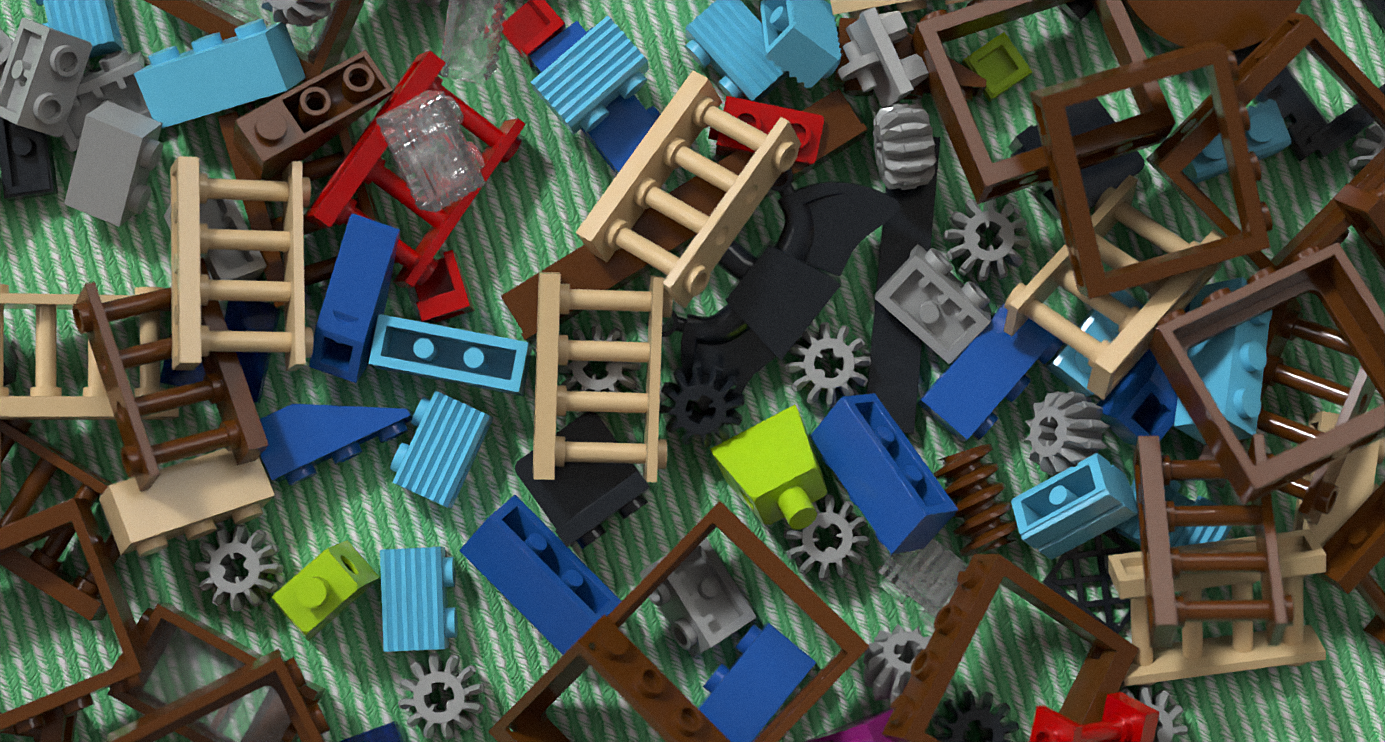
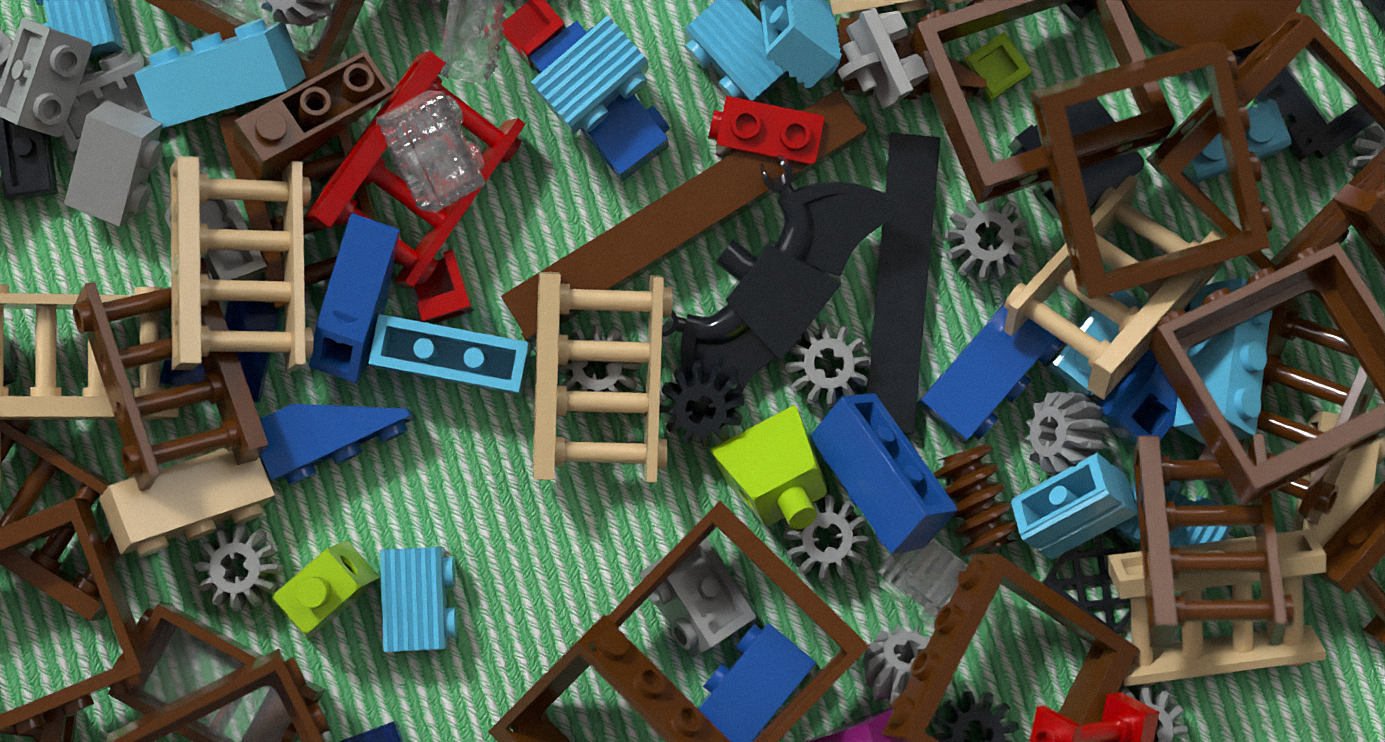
(441, 448): medium azure brick -> none
(454, 707): light grey gear -> none
(539, 574): blue brick -> none
(585, 492): black bracket -> none
(652, 162): tan fence -> none
(904, 146): light grey gear -> none
(936, 303): light grey bracket -> none

